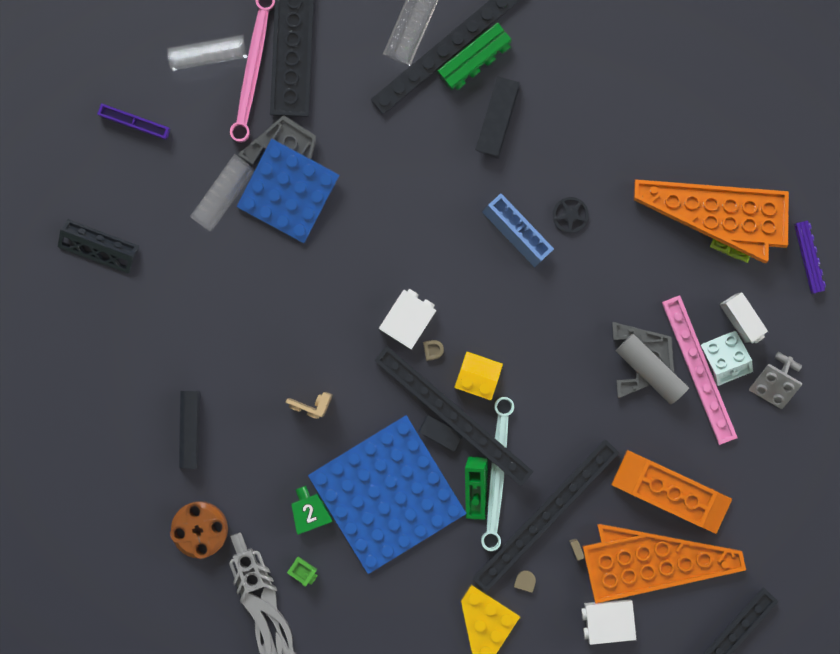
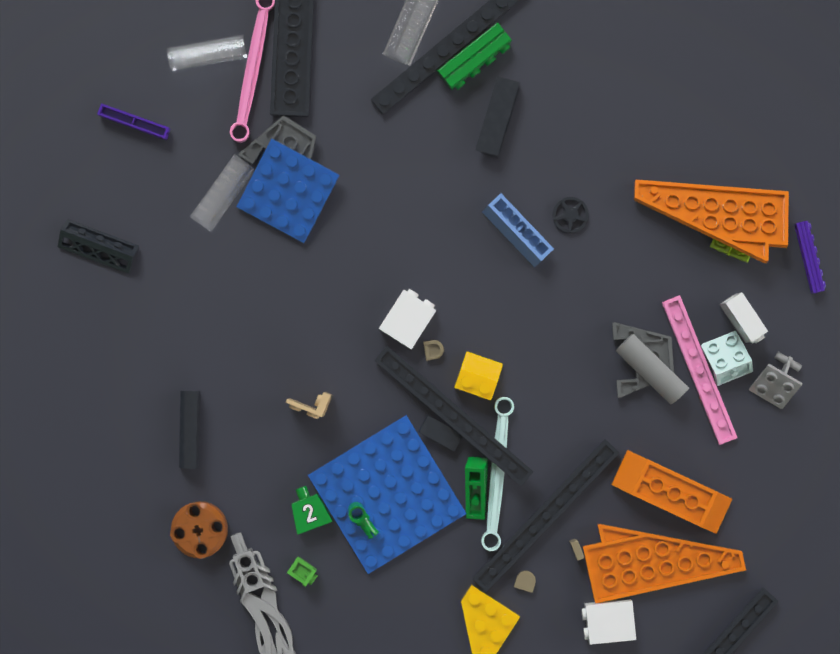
(362, 520): none -> green pin

